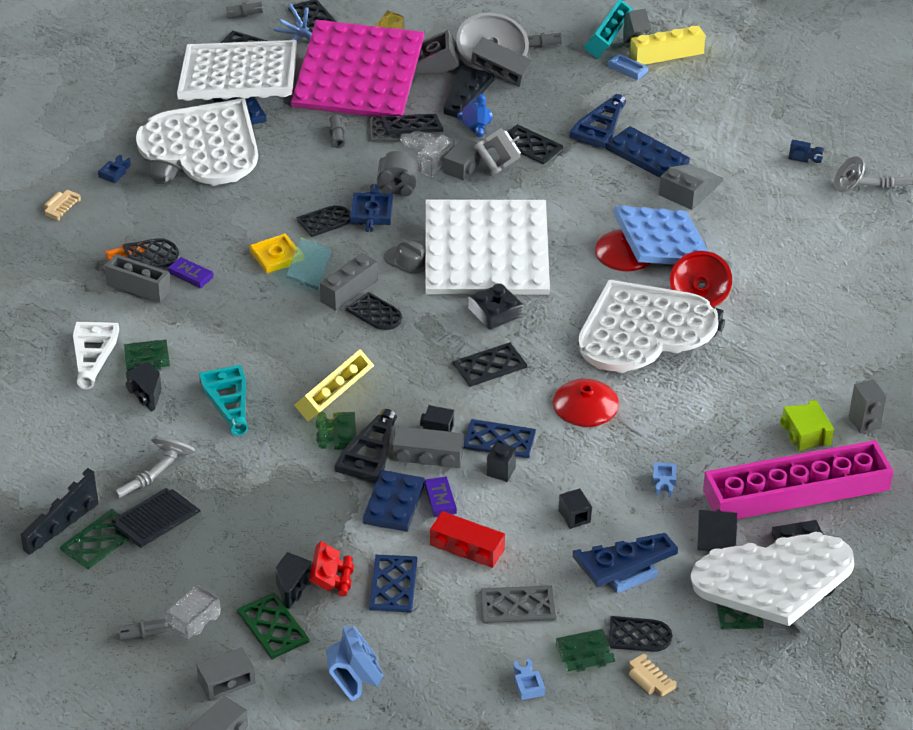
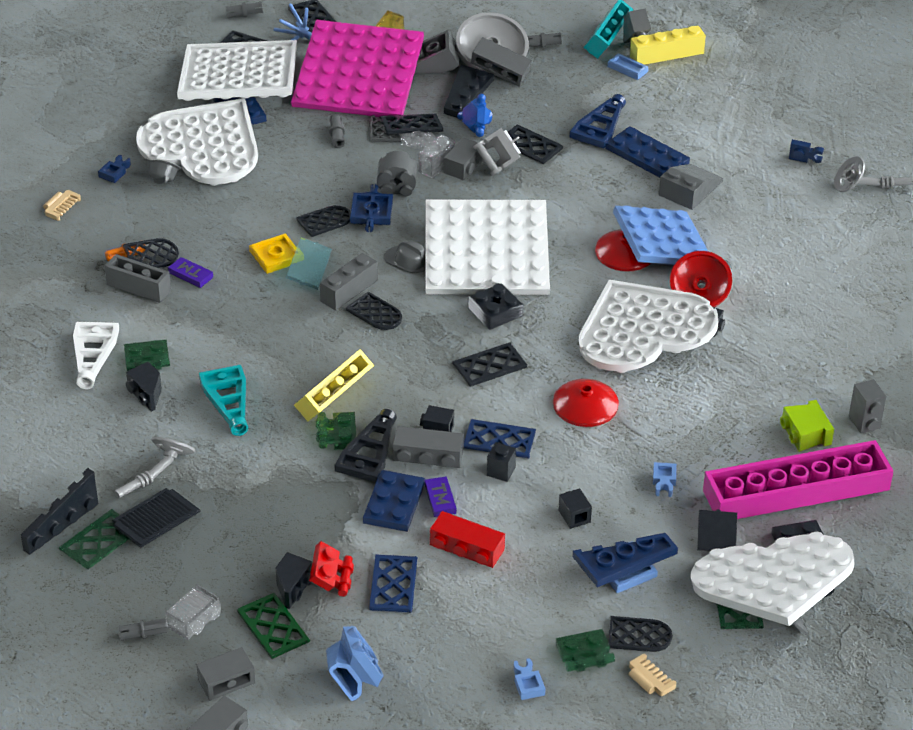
(529, 592): dark grey window -> none

